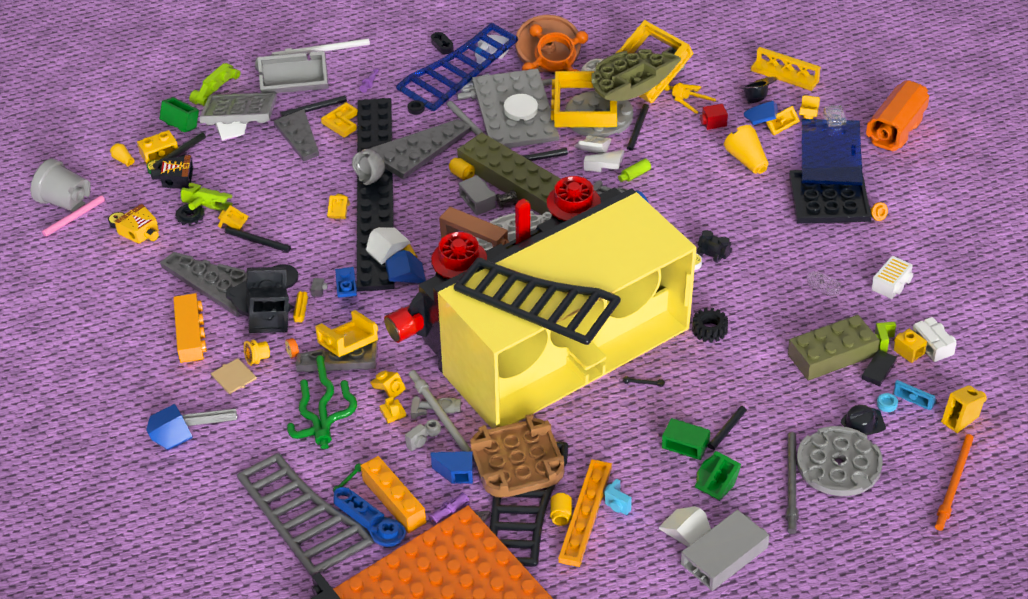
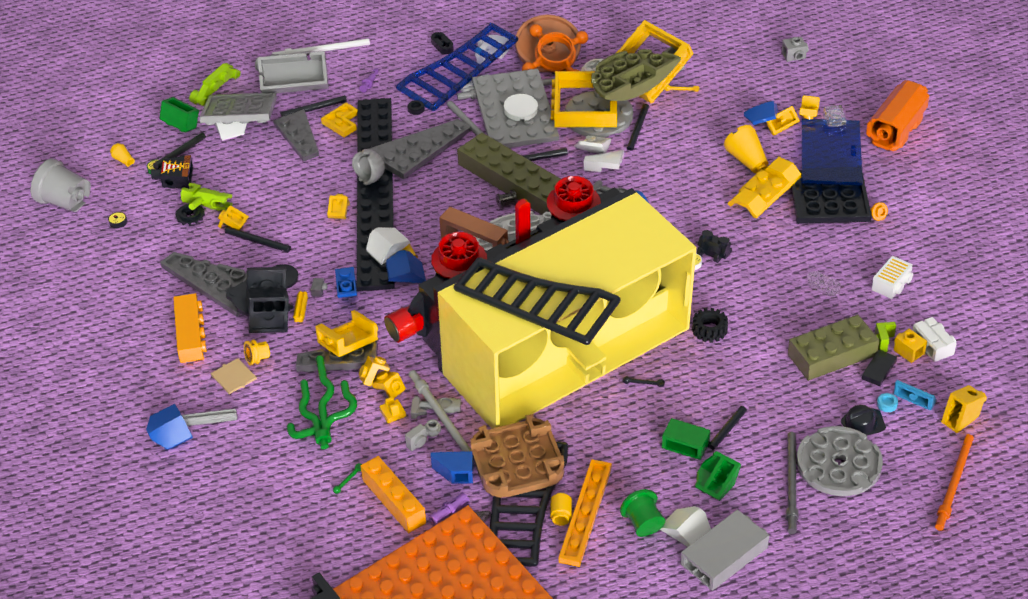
(59, 224): bright pink bar -> none
(138, 225): yellow torso -> none
(157, 146): yellow brick -> none
(291, 347): orange tile -> none
(309, 494): flat silver bar -> none
(369, 369): none -> yellow bracket
(383, 530): blue beam -> none
(461, 168): yellow brick -> none
(477, 195): light grey brick -> none
(617, 500): medium azure bracket -> none
(635, 170): lime cylinder -> none
(643, 512): none -> green piece
(682, 92): yellow plant -> none
(714, 116): red brick -> none
(758, 89): black piece -> none
(766, 186): none -> yellow piece
(786, 72): yellow fence -> none
(794, 49): none -> light grey brick

